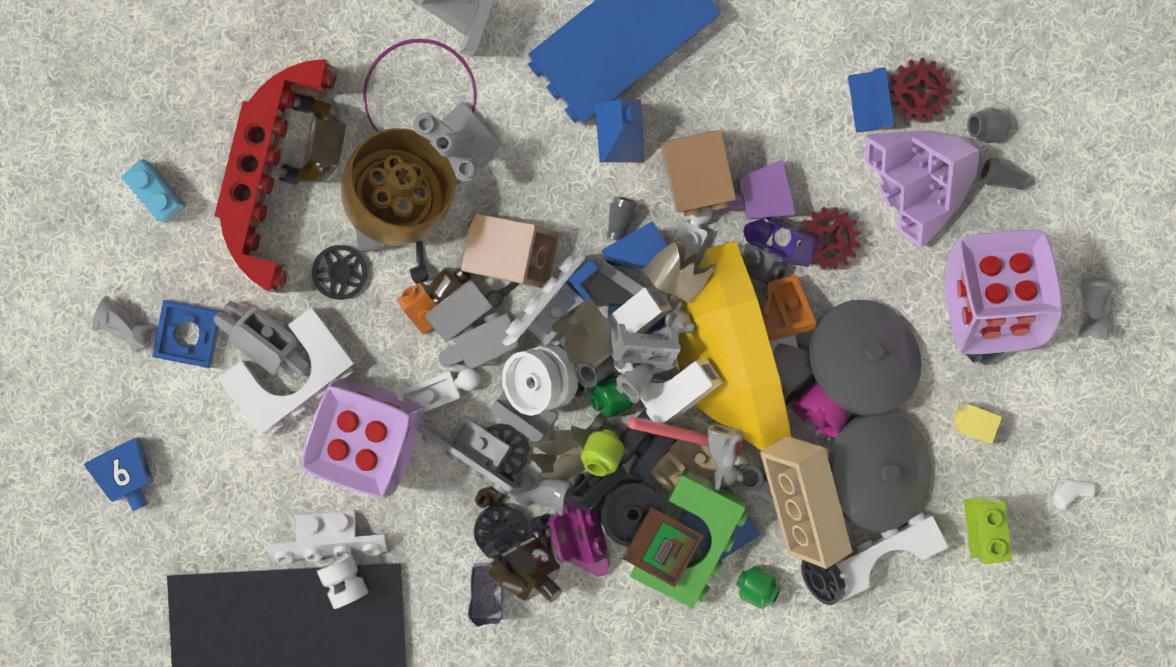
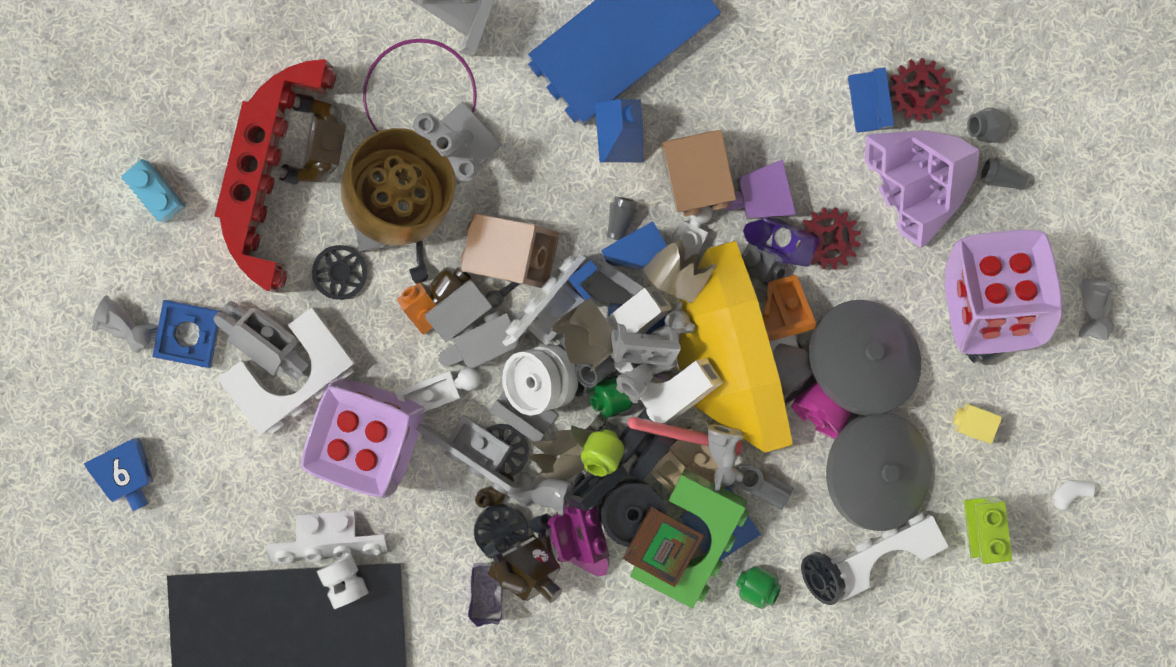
(806, 501): tan brick -> none

